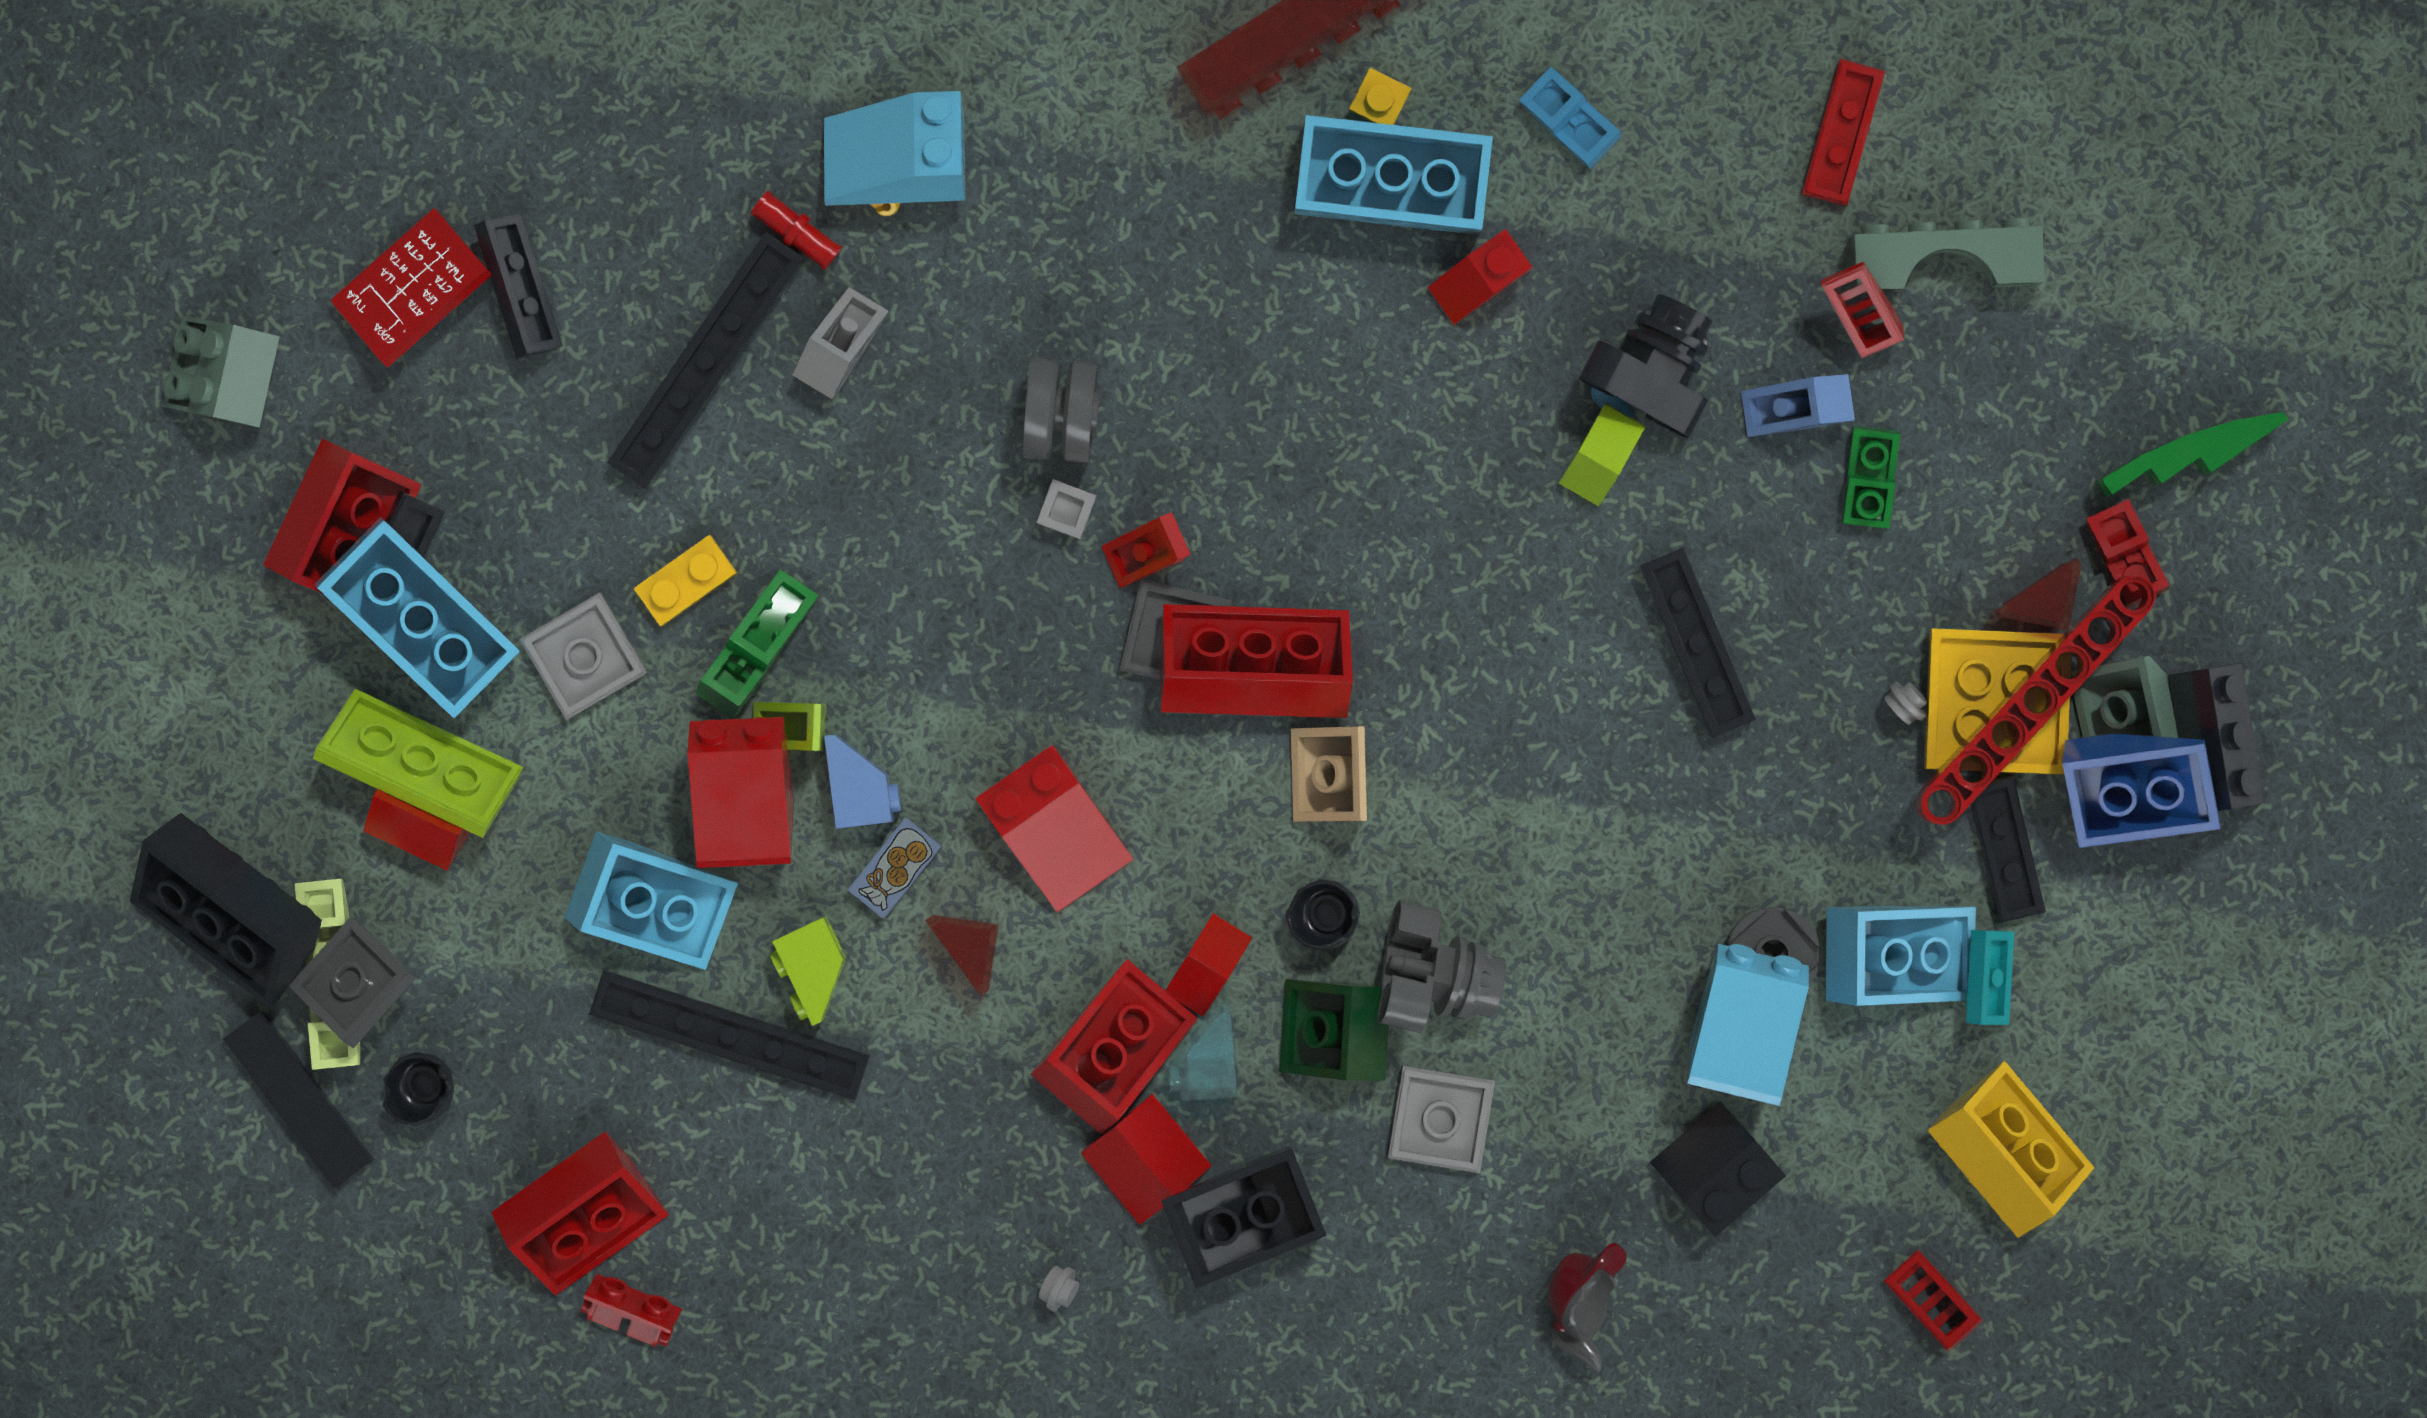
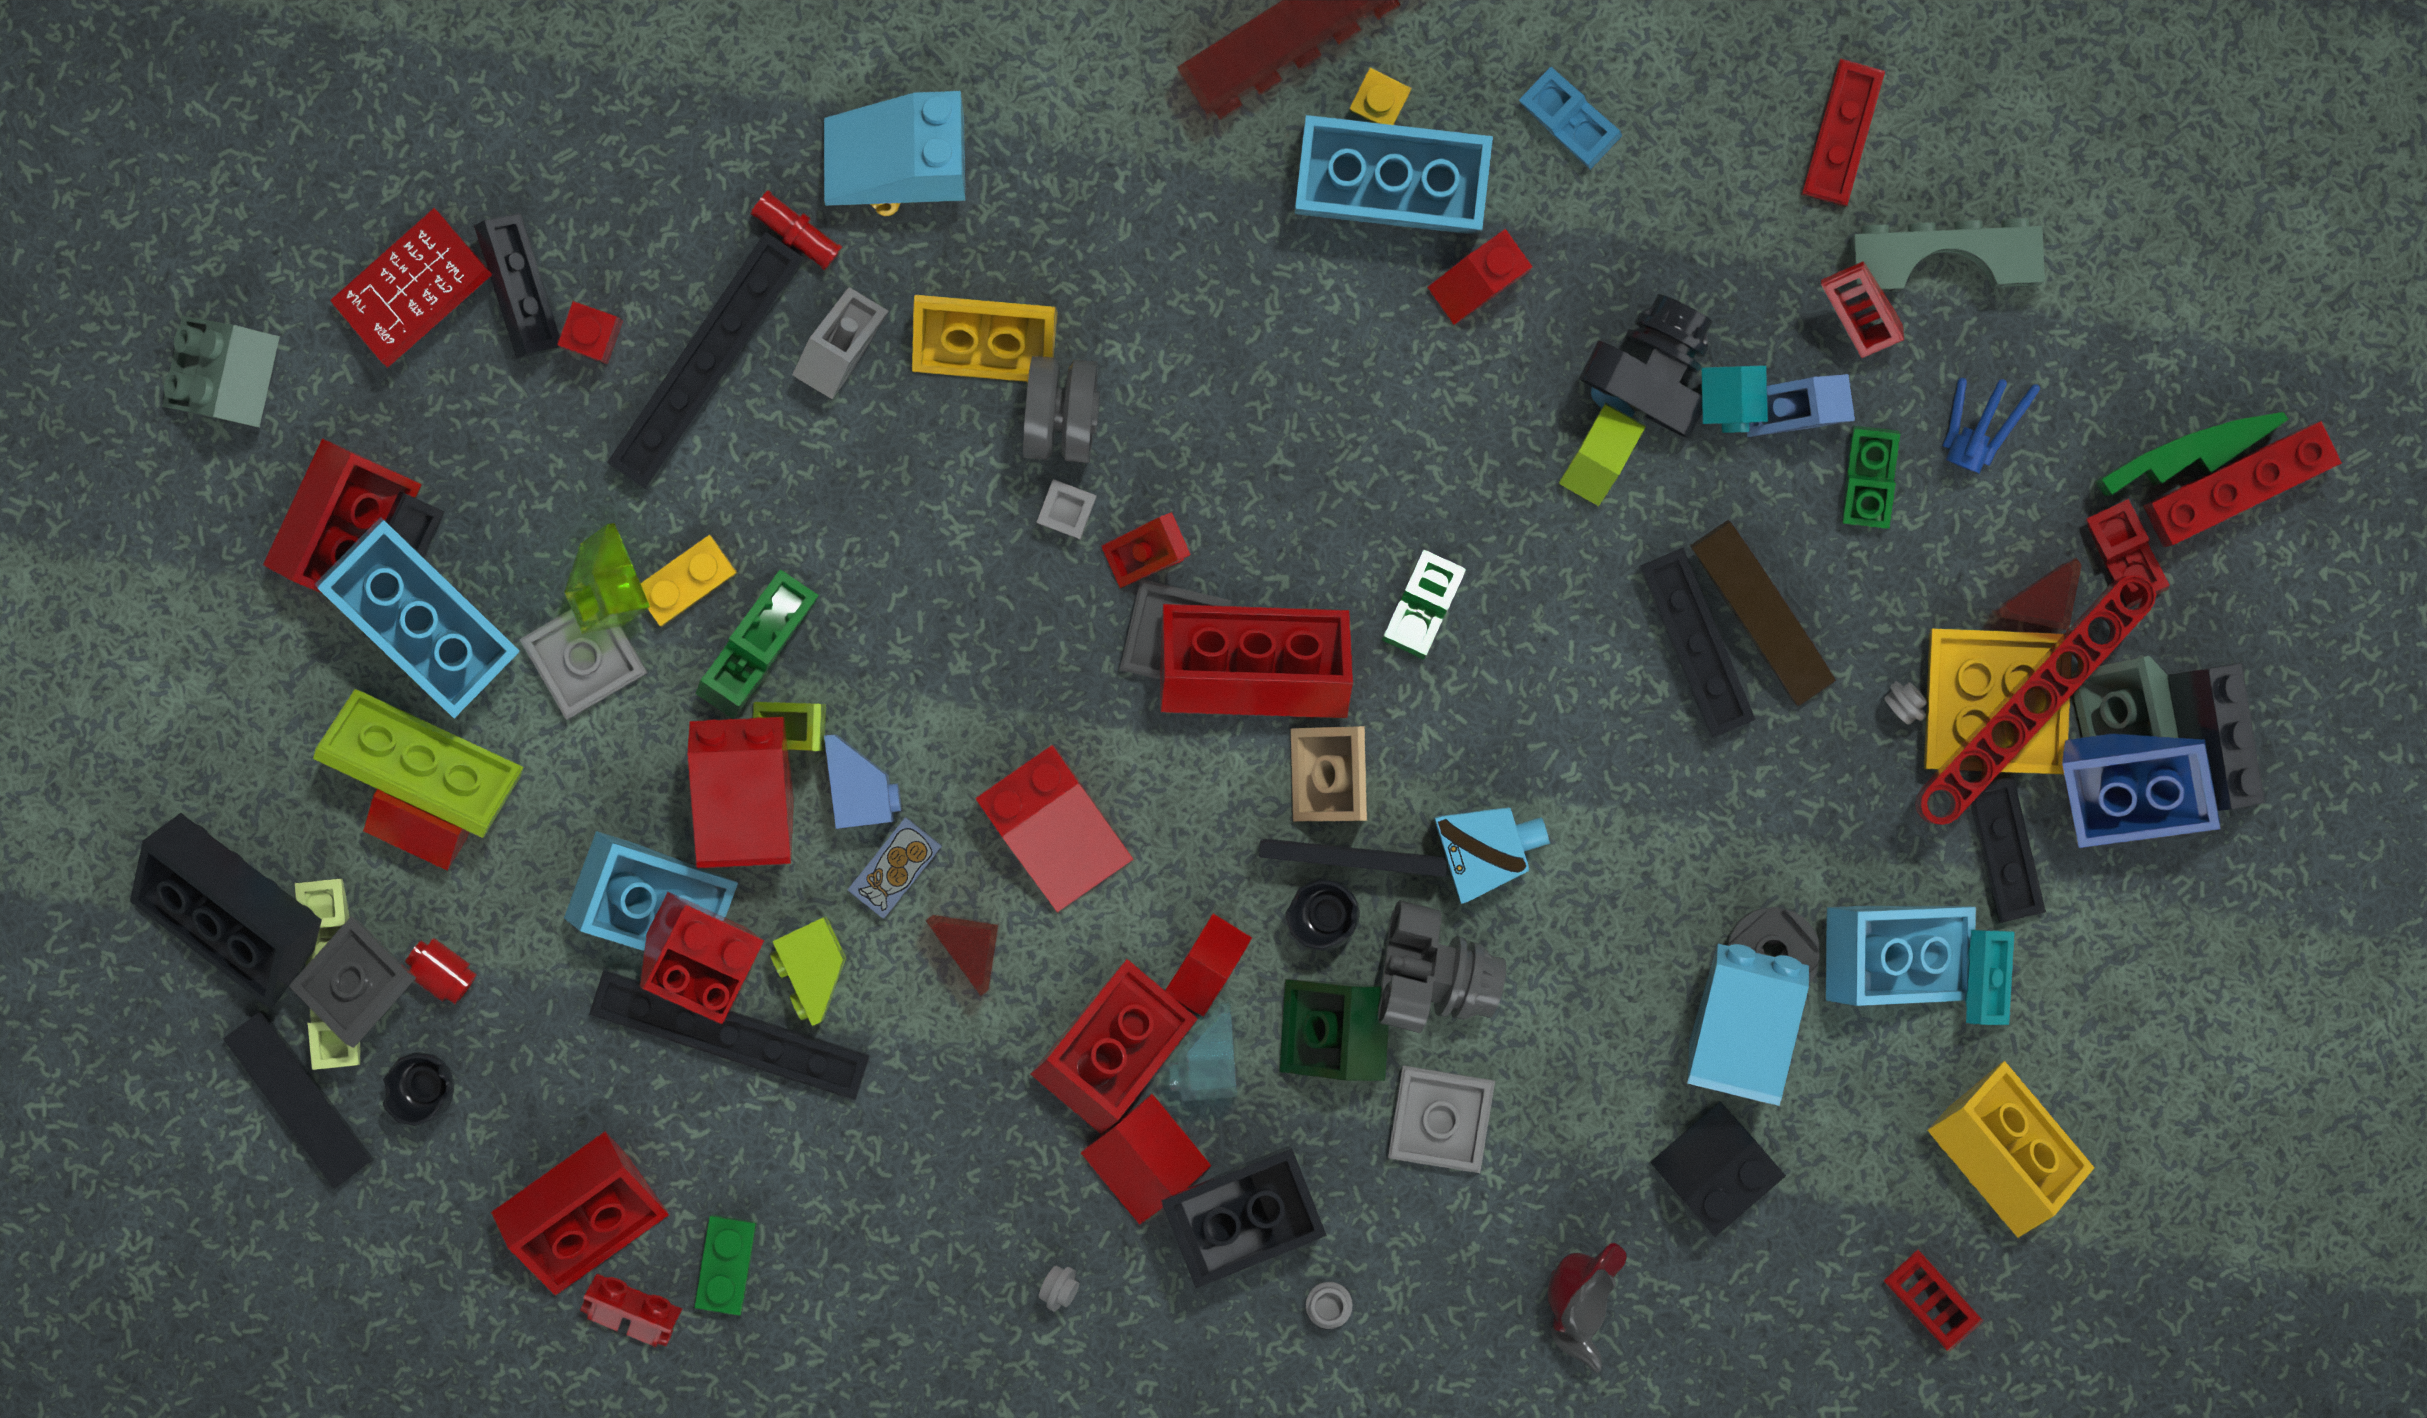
(440, 970): none -> red brick
(590, 332): none -> red brick
(604, 584): none -> clear neon green slope
(697, 957): none -> red slope
(725, 1265): none -> green plate
(980, 337): none -> yellow slope
(1329, 1305): none -> light grey plate
(1353, 857): none -> black tile
(1423, 604): none -> slope
(1487, 848): none -> medium azure torso
(1734, 397): none -> teal brick
(1762, 612): none -> dark brown slope
(1971, 447): none -> blue plant
(2242, 484): none -> red brick

